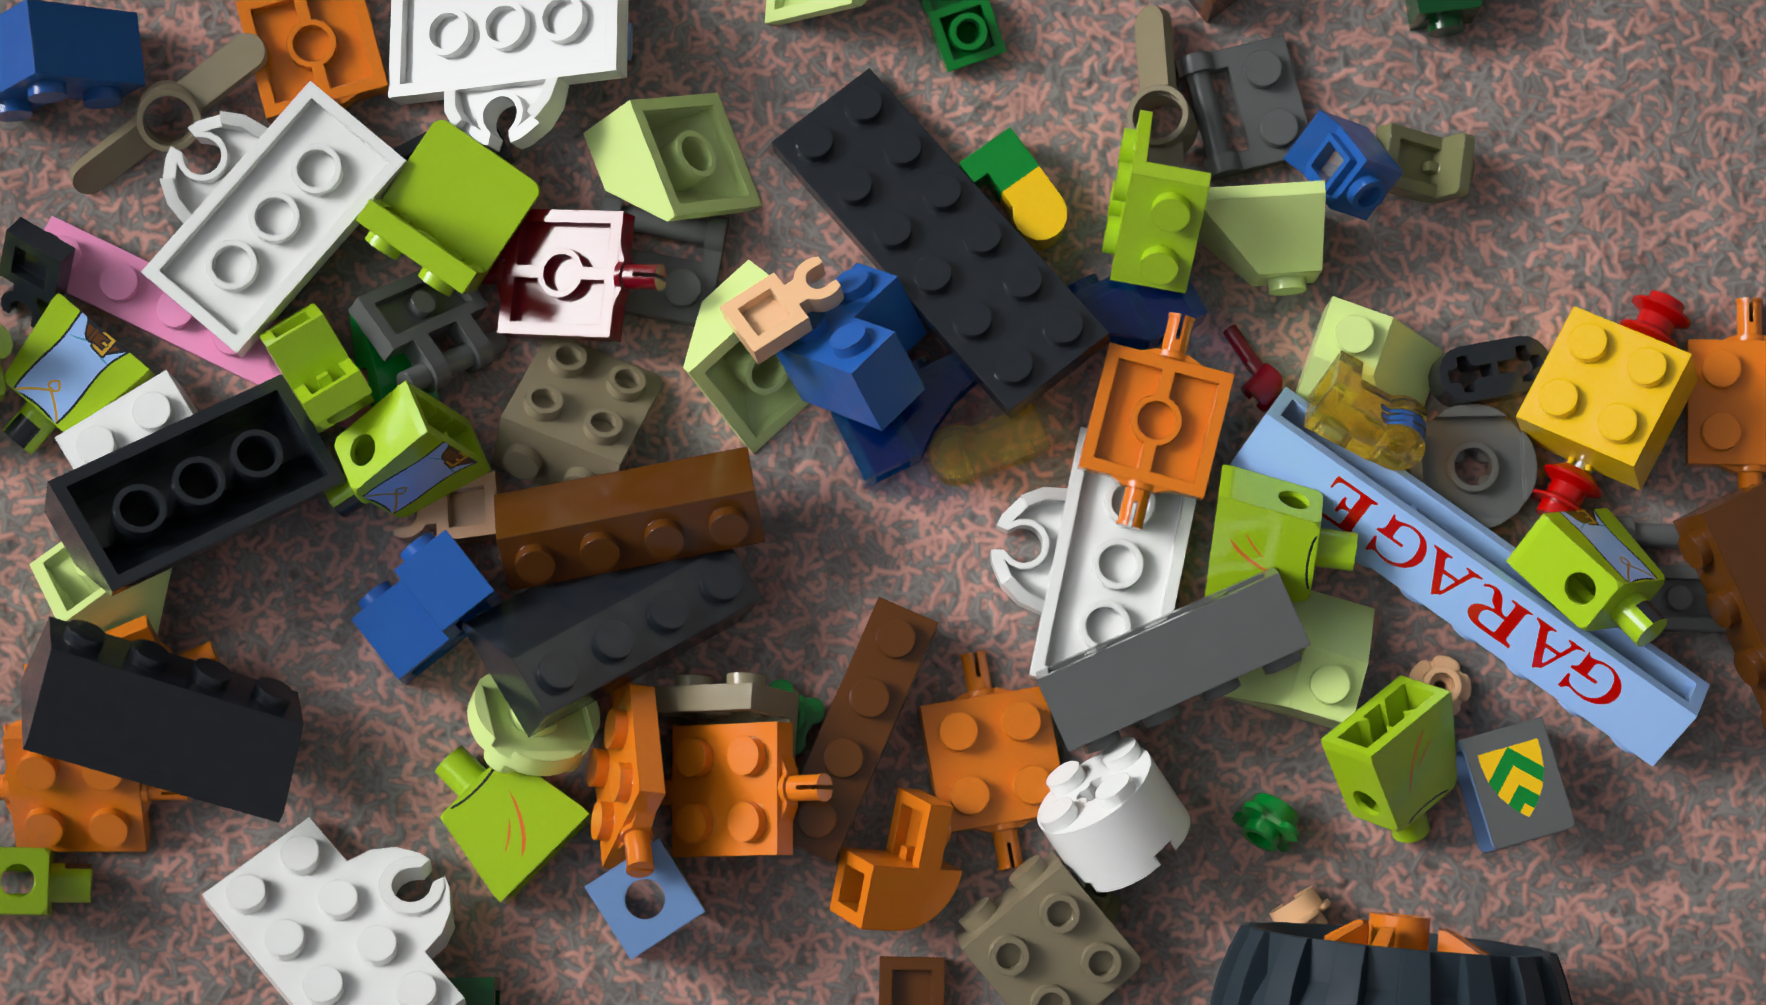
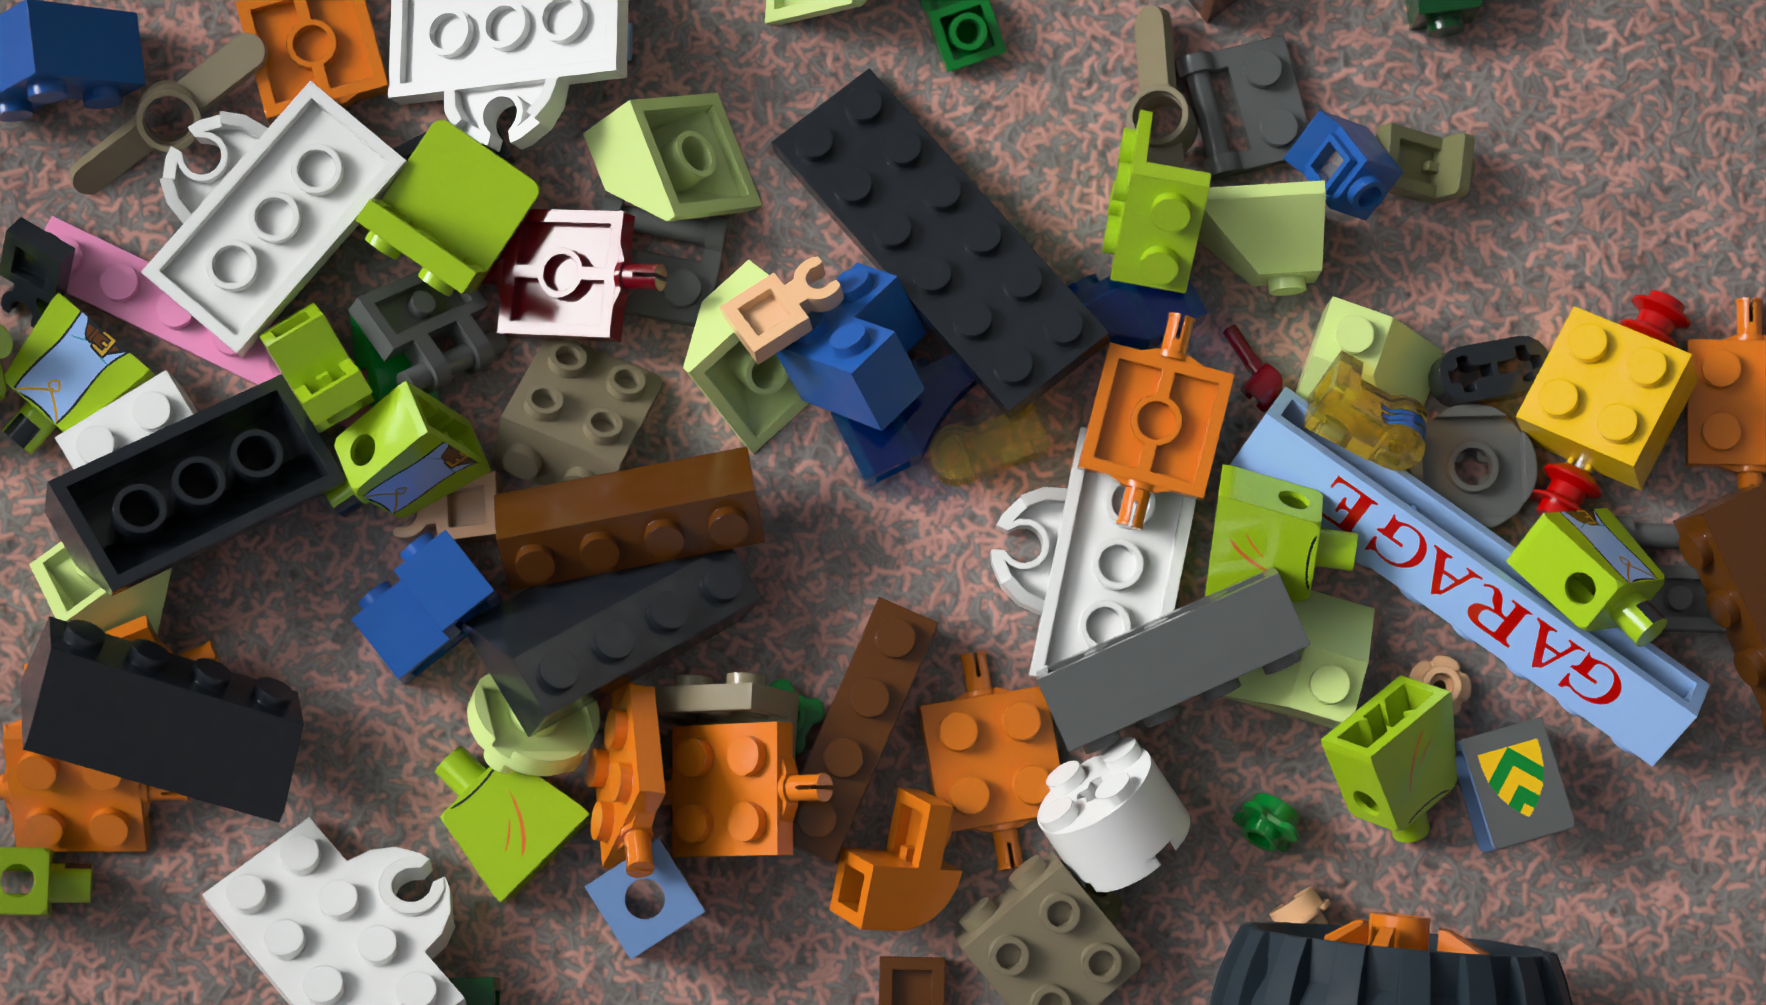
(1020, 188): leg -> none

